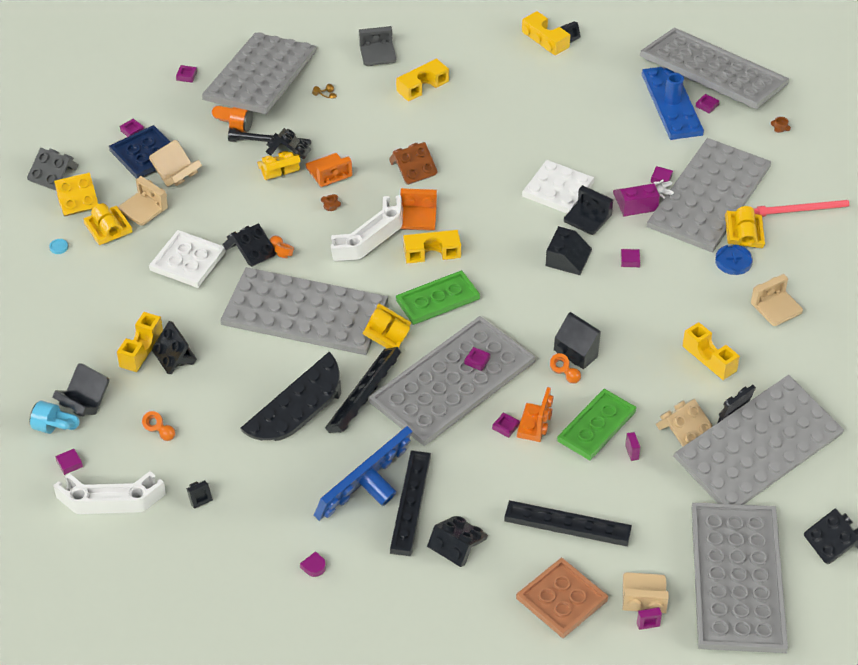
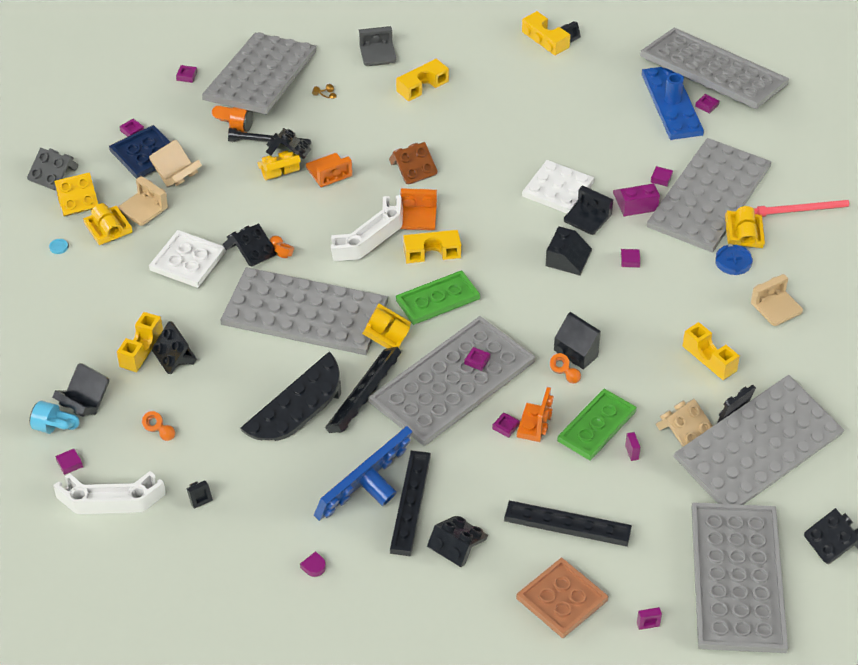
(331, 202): dark orange plate -> none
(644, 592): tan bracket -> none
(661, 187): white piece -> none
(780, 124): dark orange plate -> none

